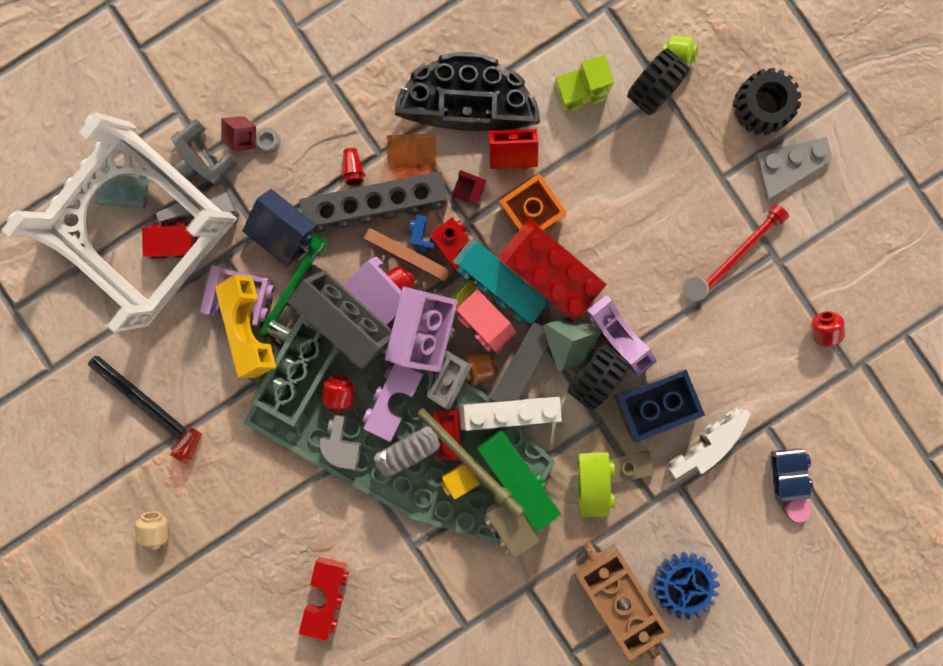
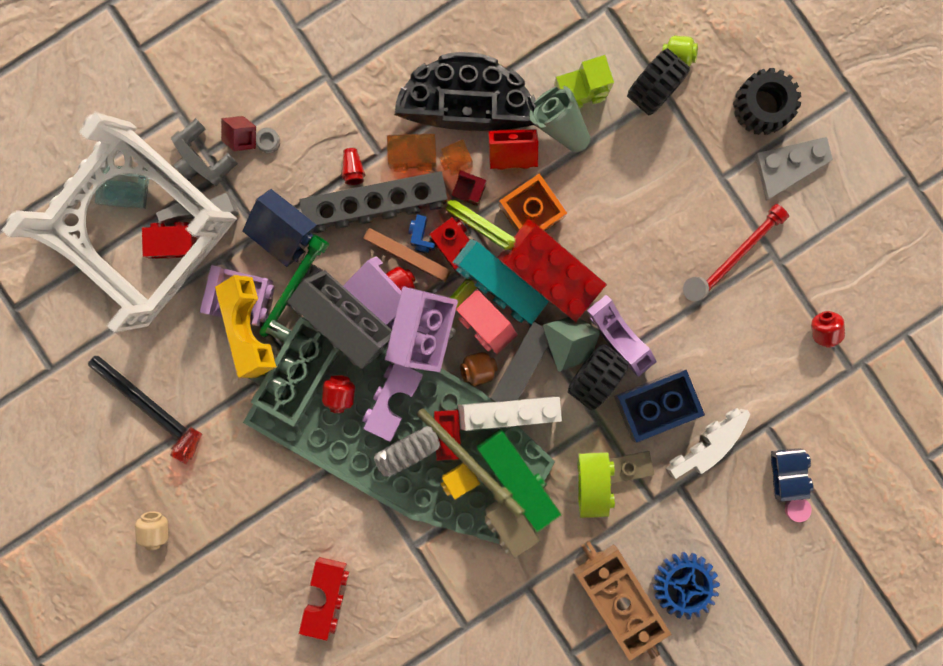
(339, 451): light grey brick -> none
(446, 384): light grey wing -> none
(455, 157): none -> clear orange brick
(480, 225): none -> lime axle
(561, 118): none -> sand green cone

